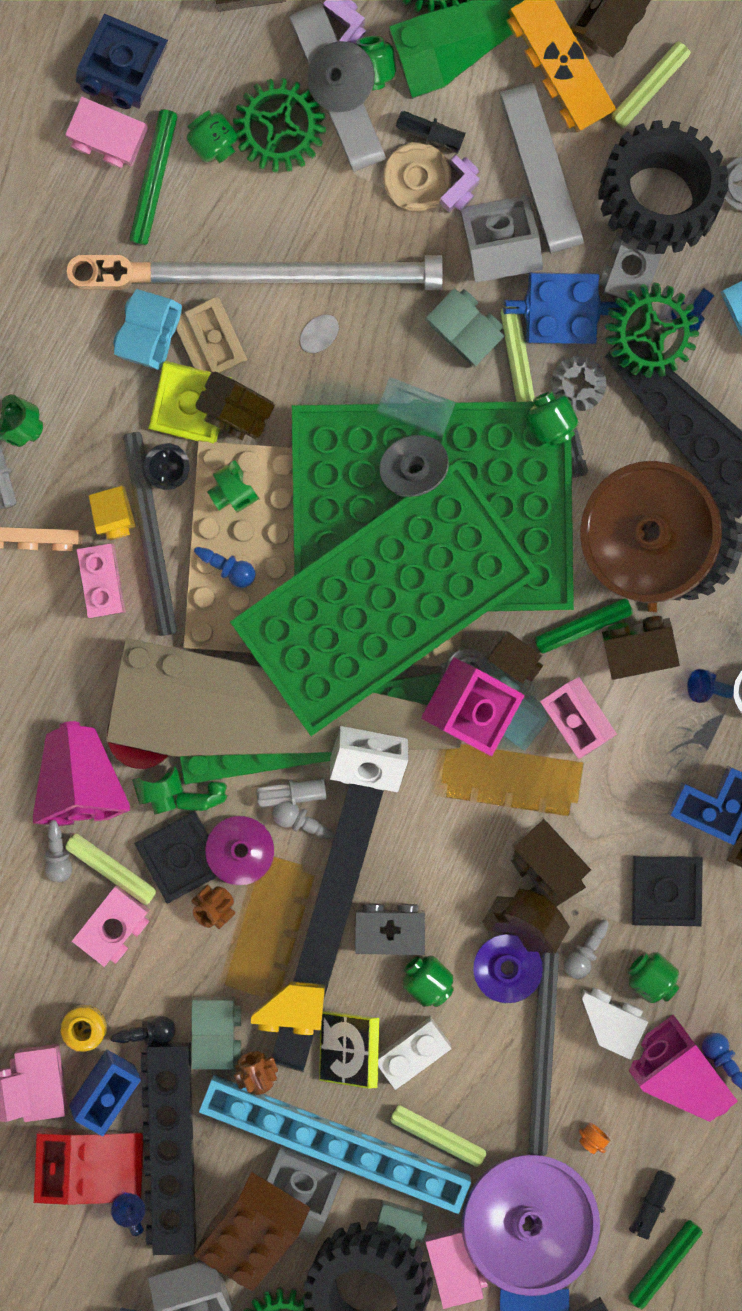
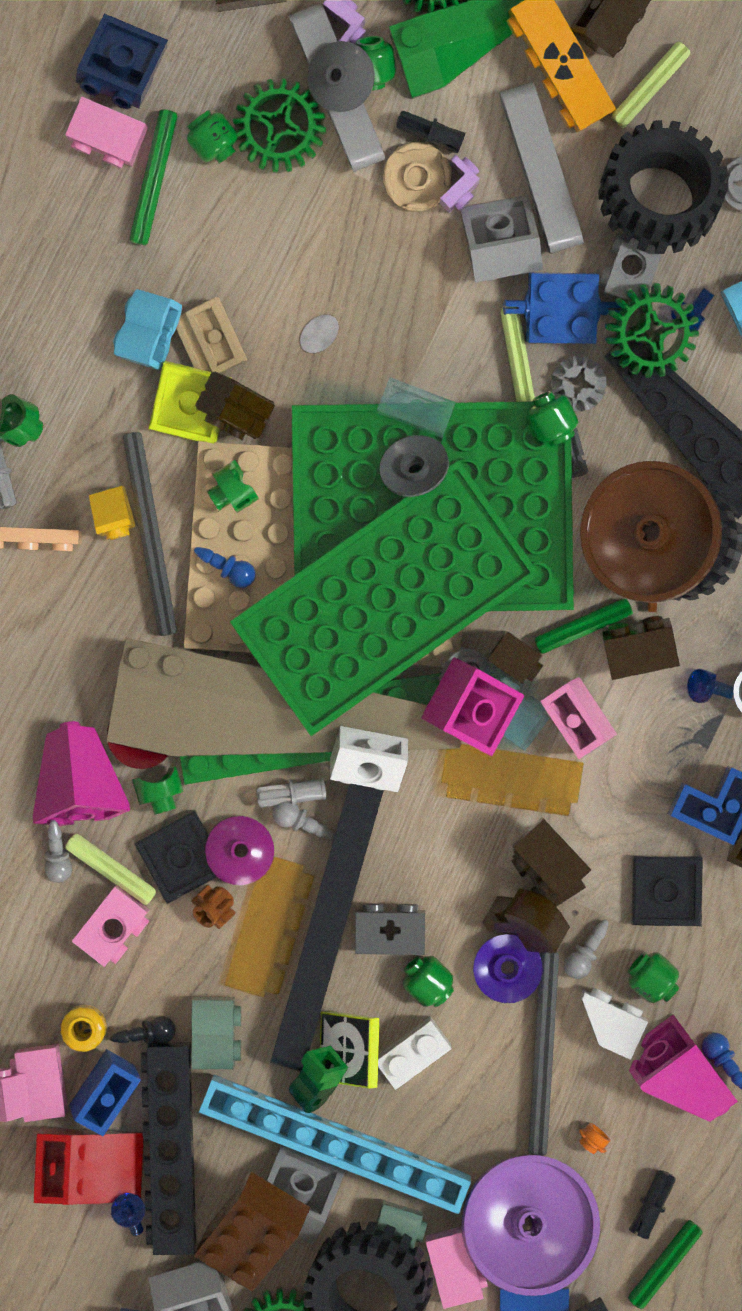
(101, 580): bright pink brick -> none
(166, 466): black piece -> none
(202, 802): green arm -> none
(255, 272): flat silver piece -> none
(256, 1073): dark orange gear -> none
(294, 1006): yellow slope -> none
(316, 1082): none -> leg
(438, 1136): yellowish green axle -> none
(465, 326): sand green brick -> none

